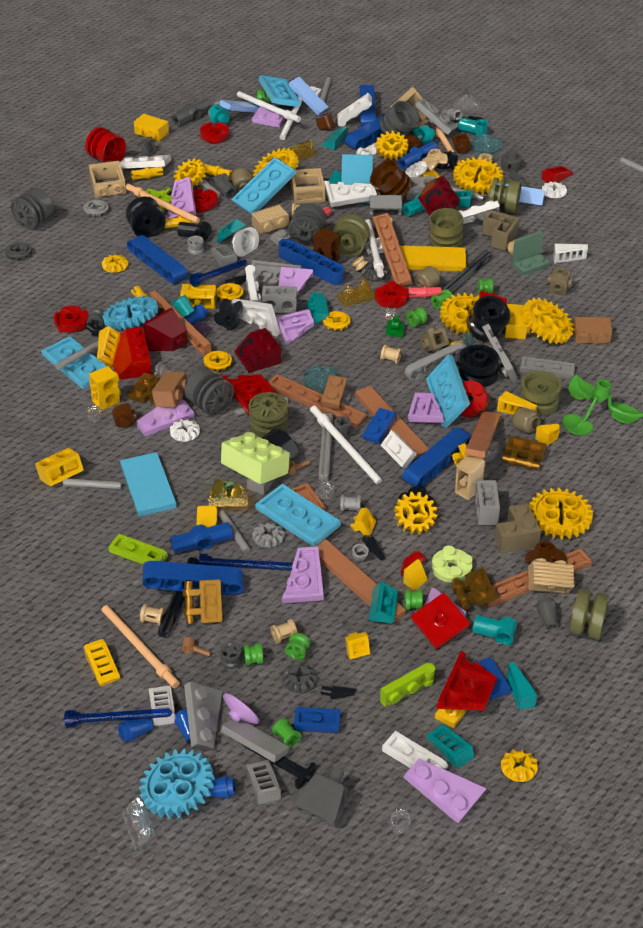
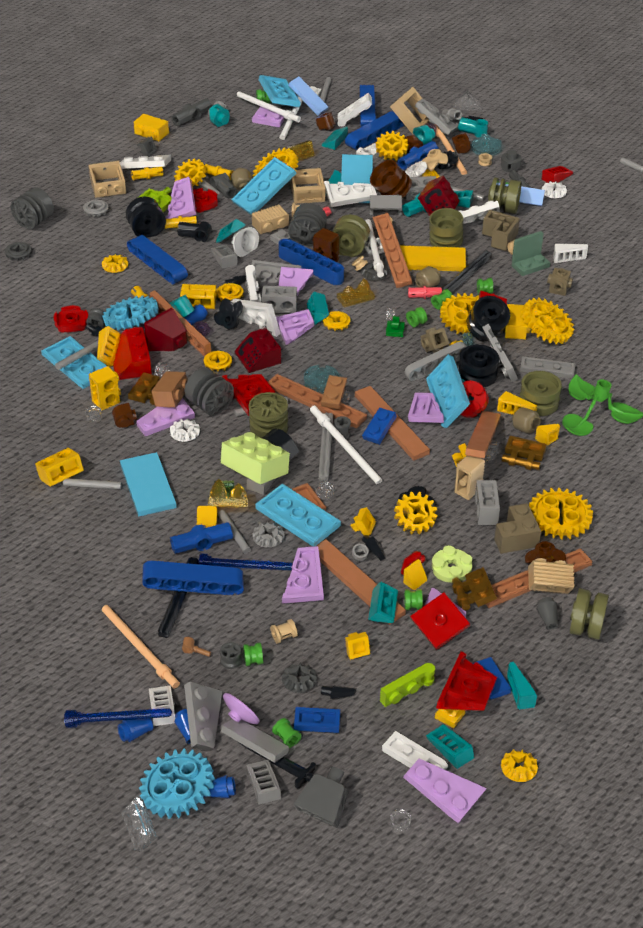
(95, 651): yellow slope -> none
(105, 145): red wheel -> none
(136, 550): lime plate -> none
(140, 192): light nougat bar -> none
(152, 614): tan bush -> none
(195, 245): light grey wheel -> none
(197, 279): clear blue piece -> none
(210, 601): pearl gold plate -> none
(214, 133): red plate -> none
(238, 106): light blue tile -> none
(293, 467): medium nougat hand -> none
(297, 646): bright green wheel -> none
(350, 503): light grey bush -> none
(391, 295): red plate -> none
(391, 354): tan bush -> none
(398, 449): white plate -> none
(400, 118): dark grey wheel -> none
(435, 459): blue beam -> none
(467, 172): yellow gear -> none
(501, 630): teal piece -> none
(592, 330): medium nougat brick -> none

